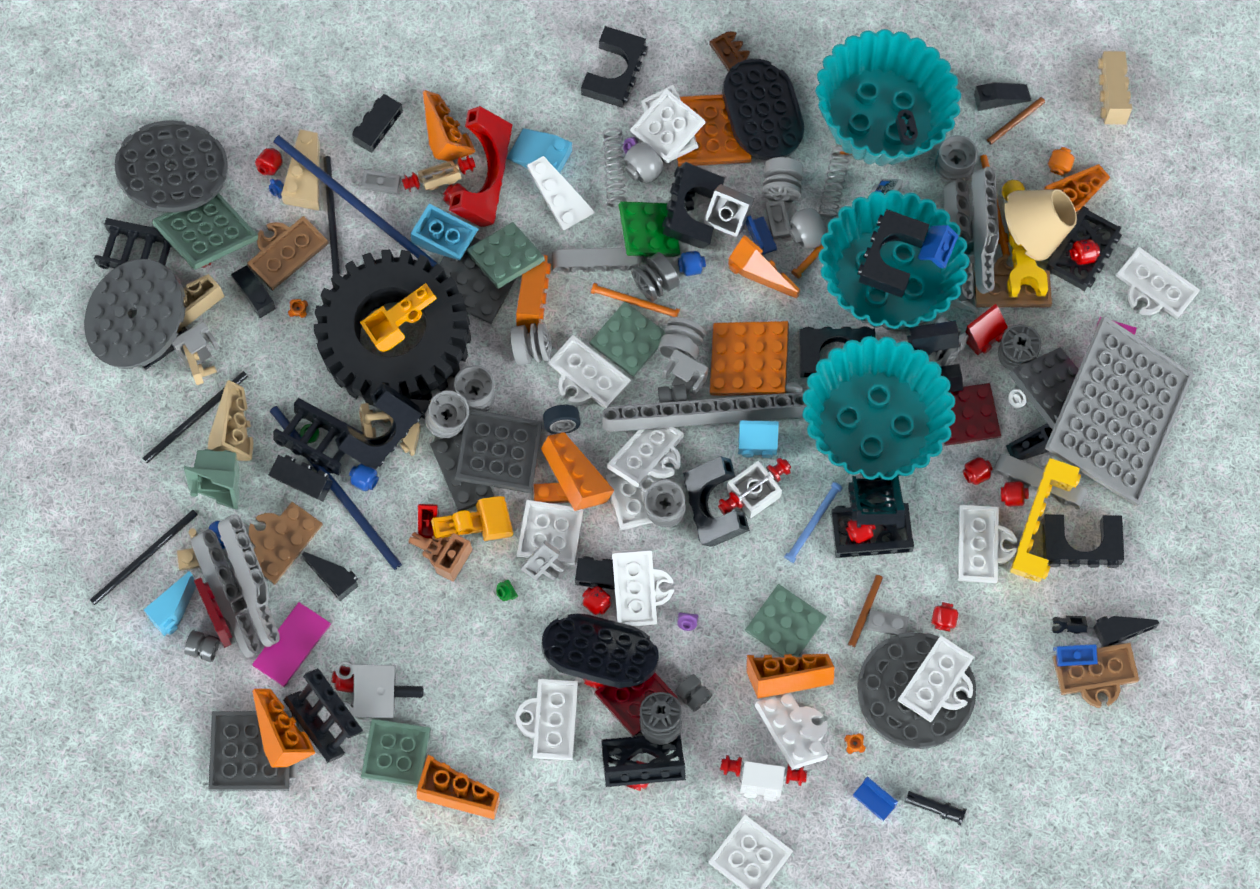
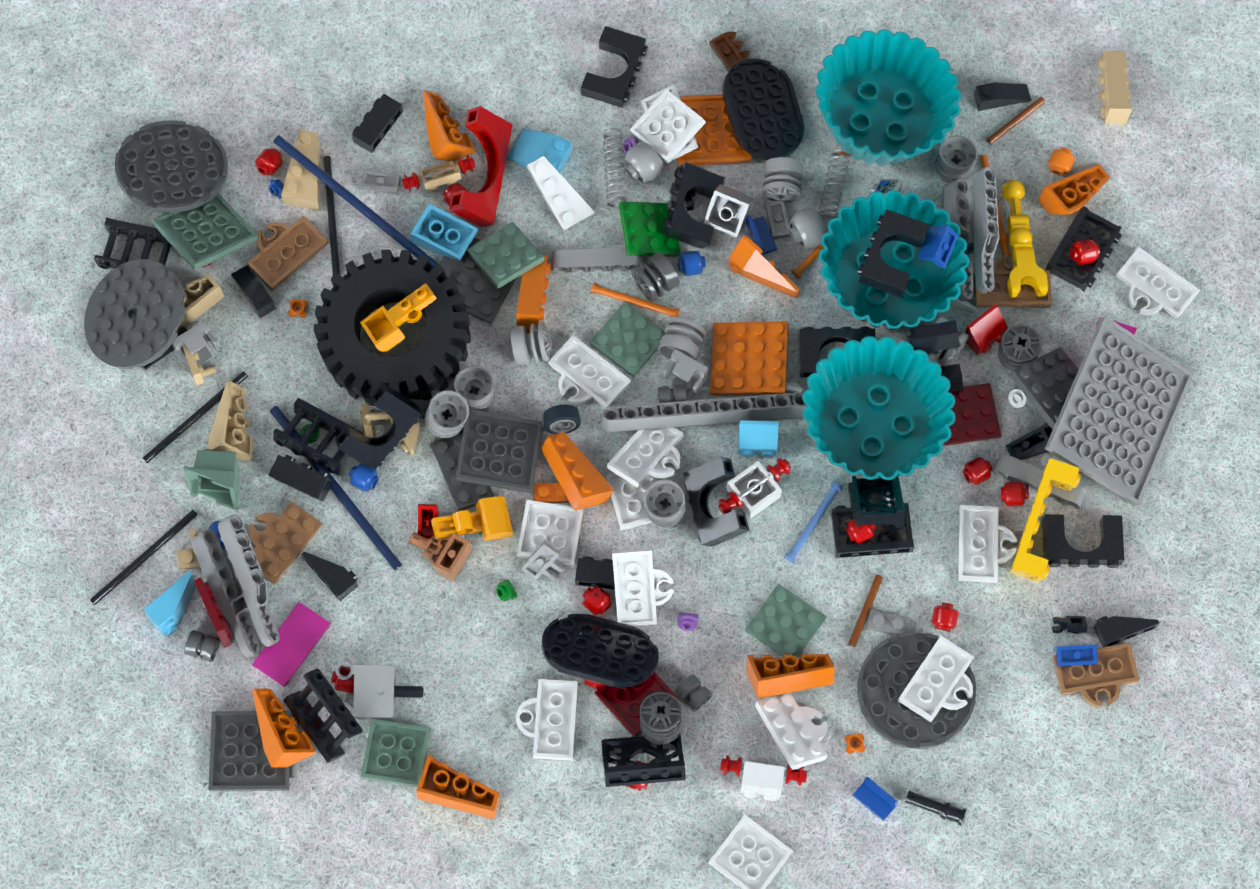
(910, 126): black beam -> none
(1039, 220): tan cone -> none

